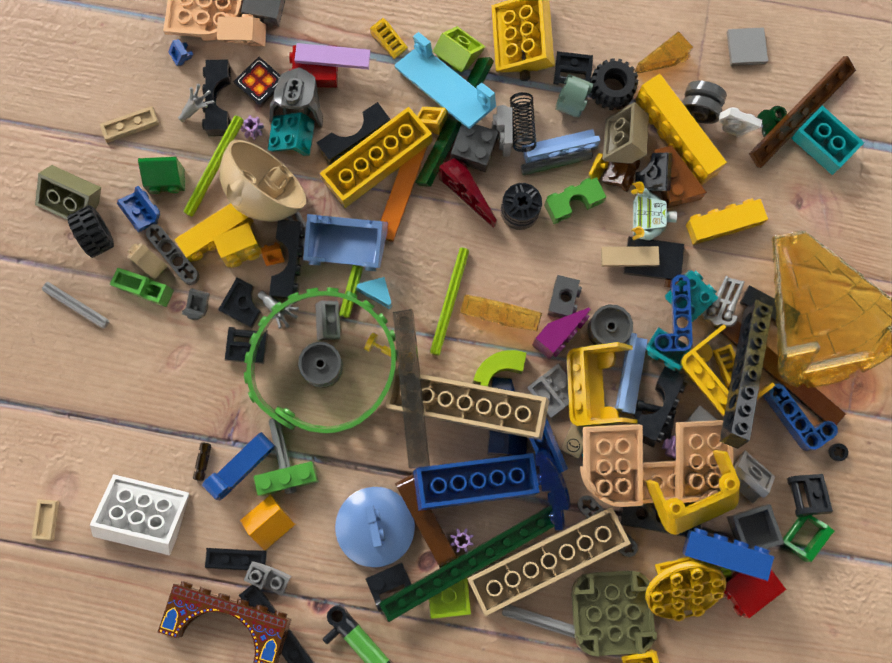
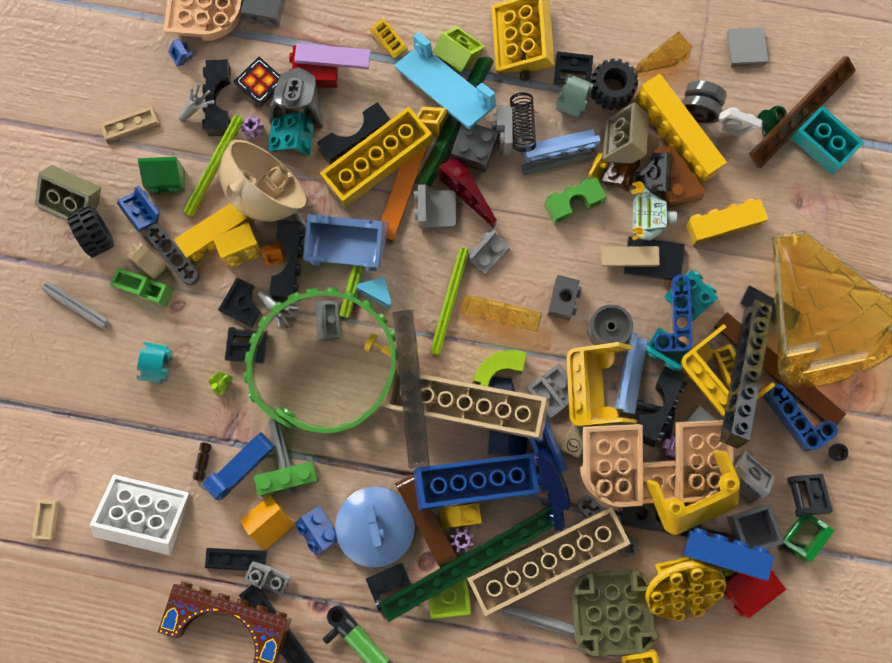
(153, 362): none -> teal brick
(196, 304): dark grey bracket -> none
(220, 383): none -> lime arm
(241, 30): light nougat brick -> none
(309, 364): dark grey wheel -> none
(316, 530): none -> bracket
(435, 208): none -> light grey bracket
(460, 515): none -> yellow slope
(488, 252): none -> light grey bracket
(522, 216): black wheel -> none
(555, 333): magenta slope -> none
(717, 320): light grey piece -> none

